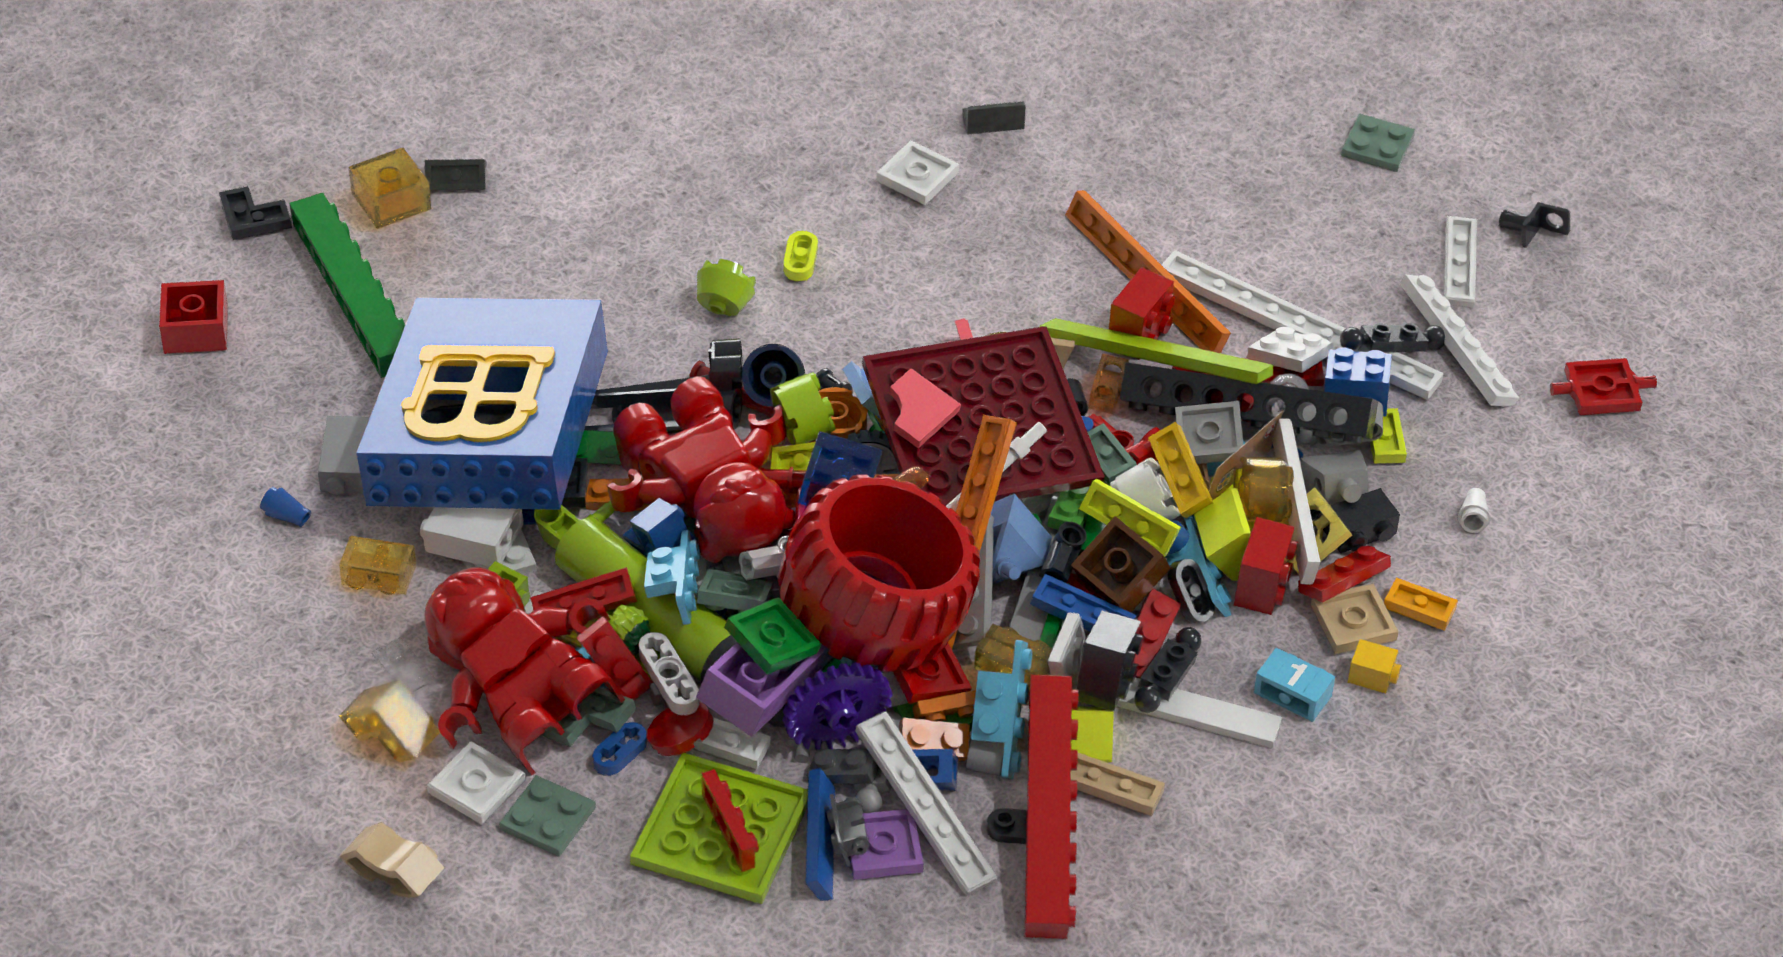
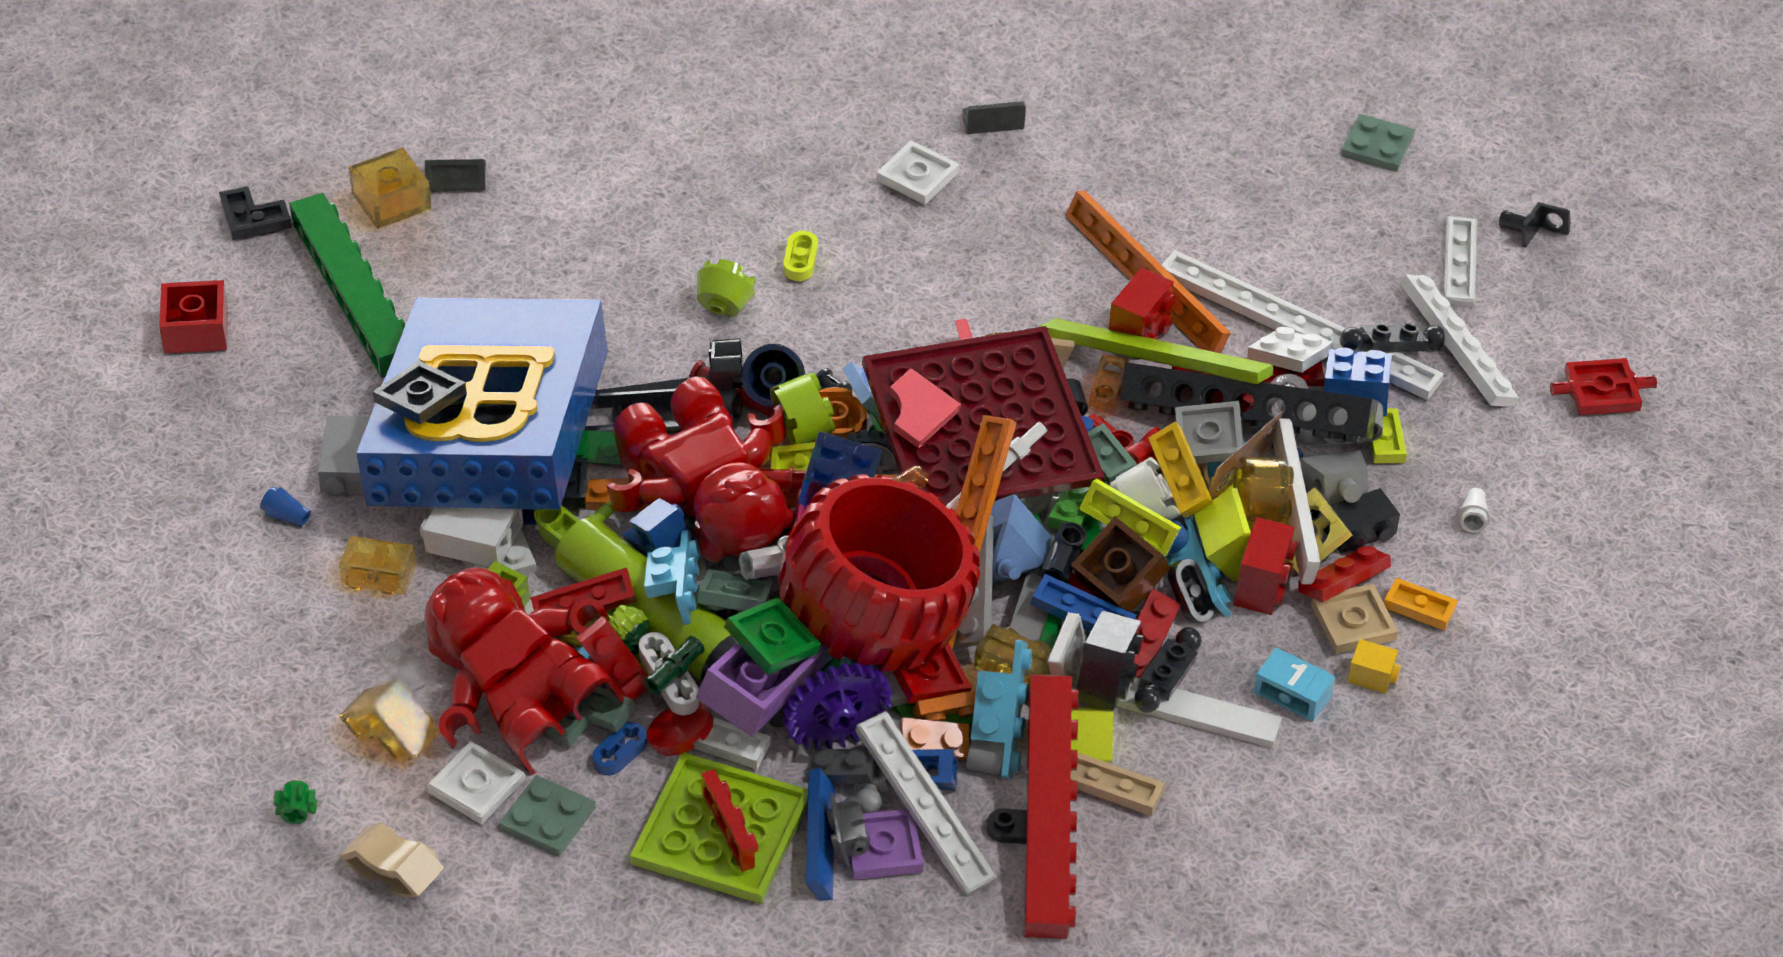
(295, 802): none -> green gear
(419, 392): none -> black plate
(661, 677): none -> dark green pin

